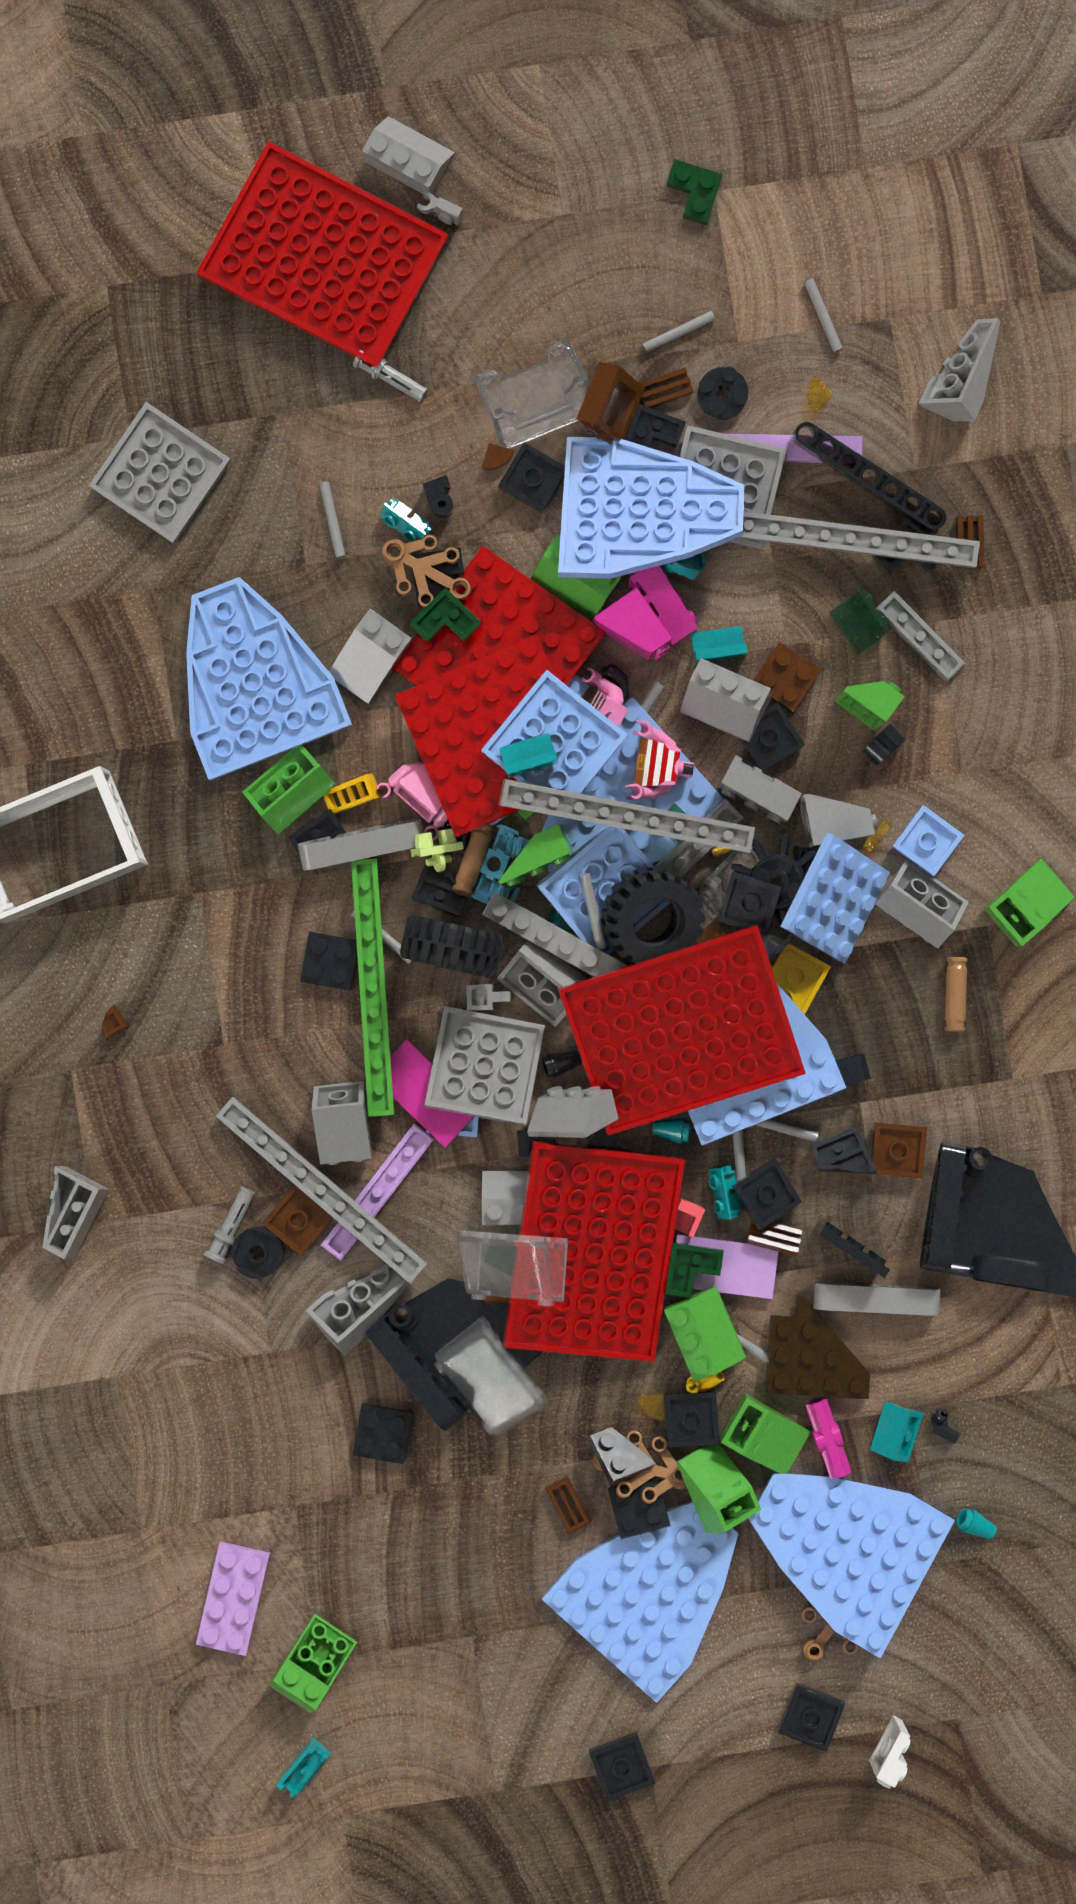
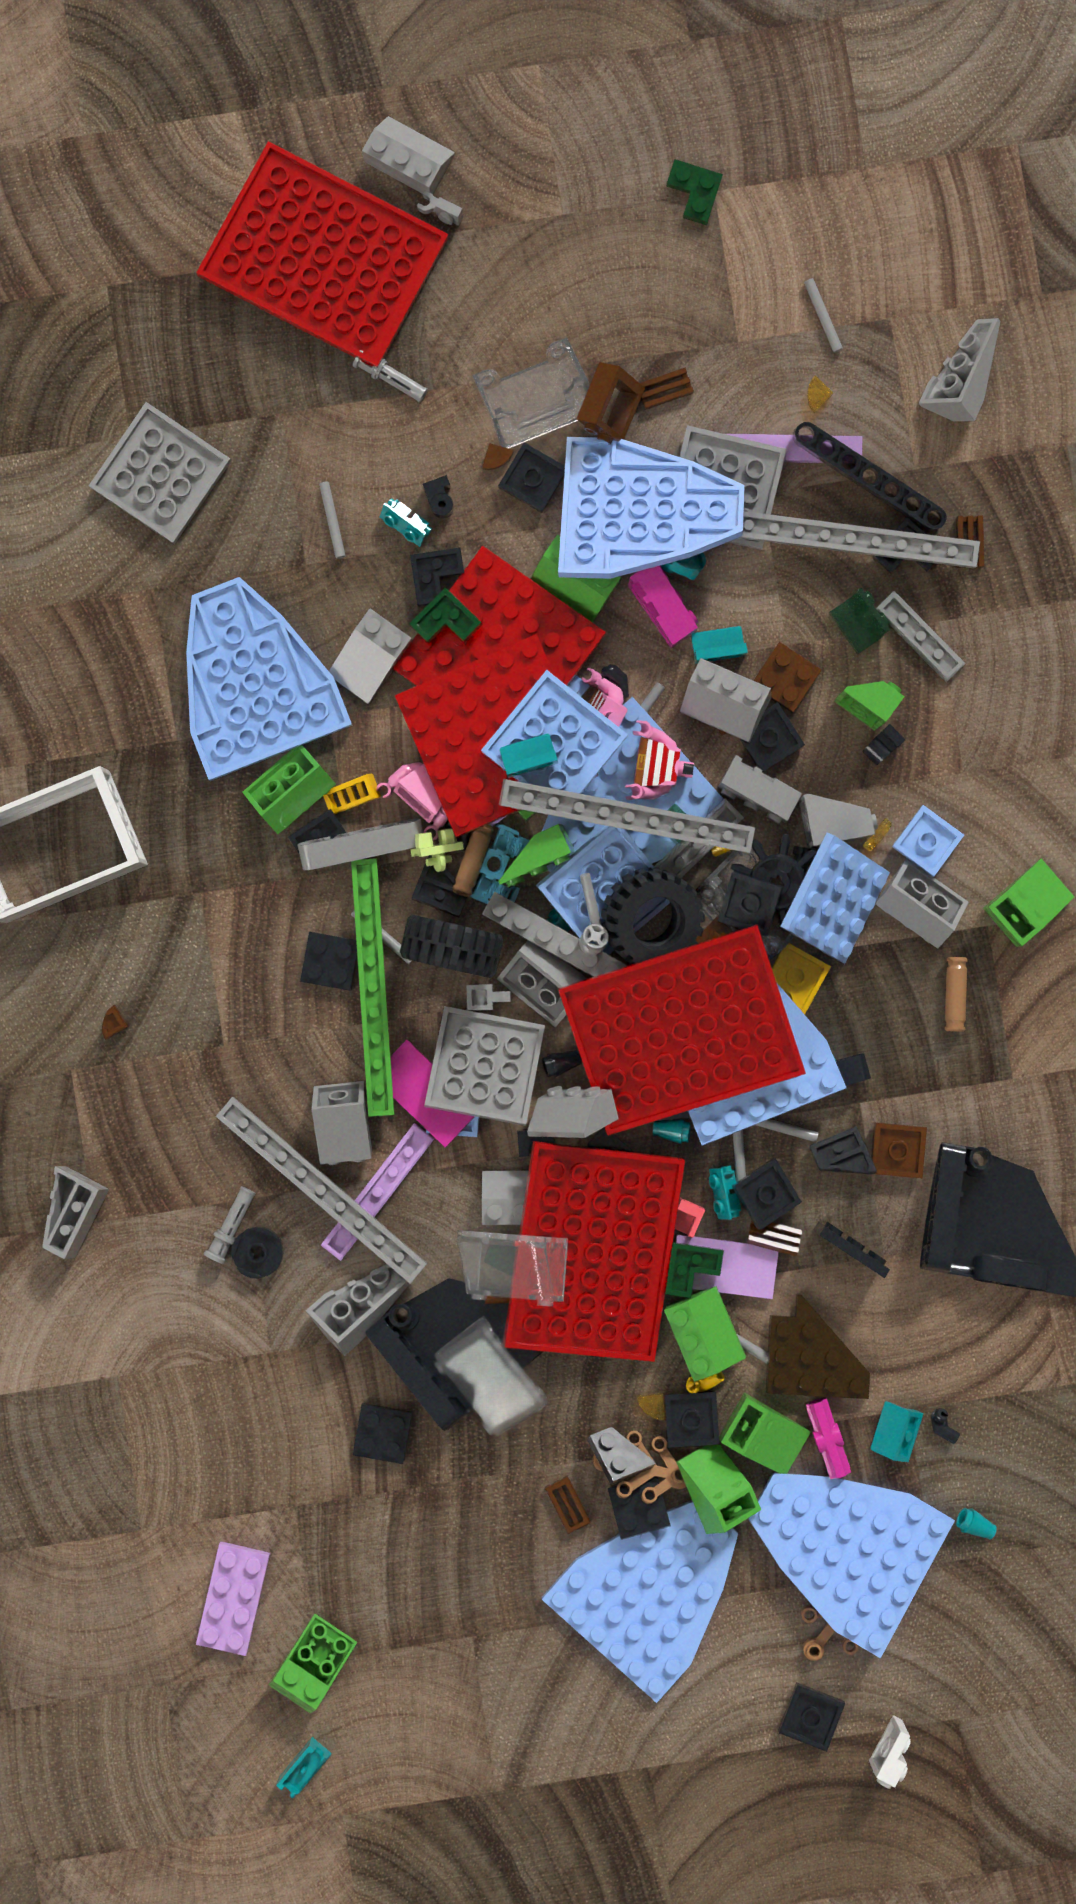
(297, 1220): reddish brown plate -> none
(423, 568): medium nougat plant -> none
(593, 933): none -> light grey wheel
(621, 1766): black plate -> none
(635, 626): dark pink slope -> none
(655, 425): black plate -> none
(678, 331): light grey bar -> none
(717, 406): black plate -> none
(877, 1298): light grey beam -> none

